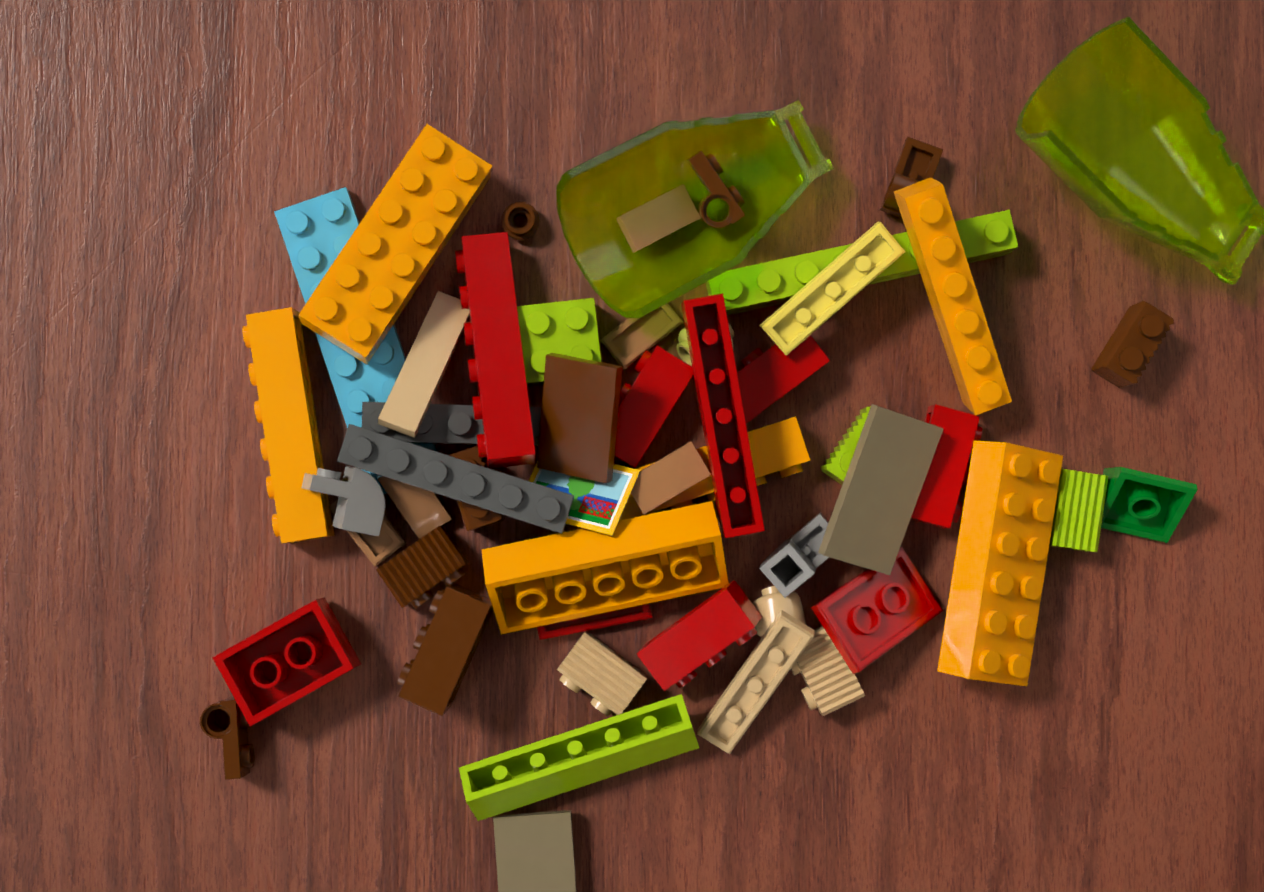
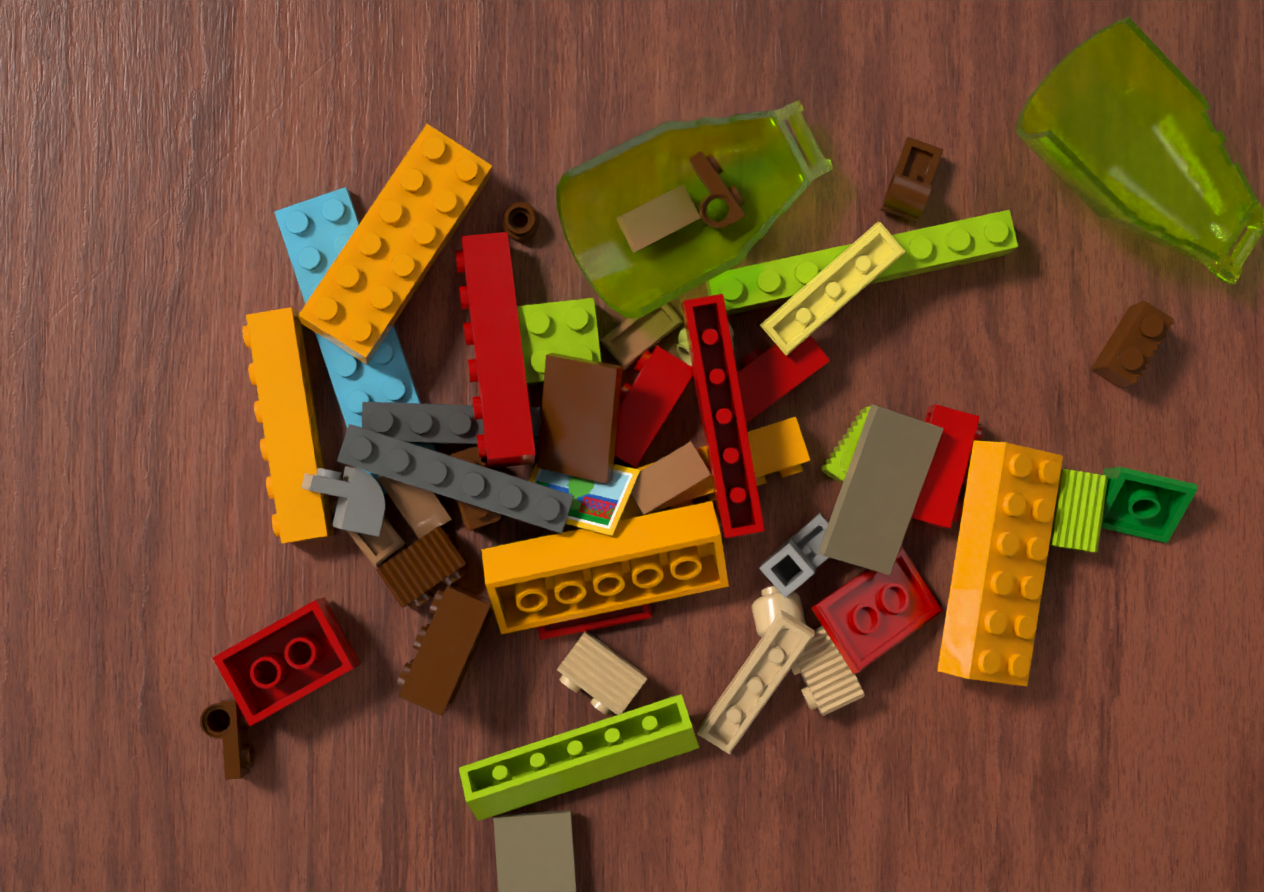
(424, 366): tan tile -> none
(700, 637): red brick -> none
(953, 295): light orange brick -> none

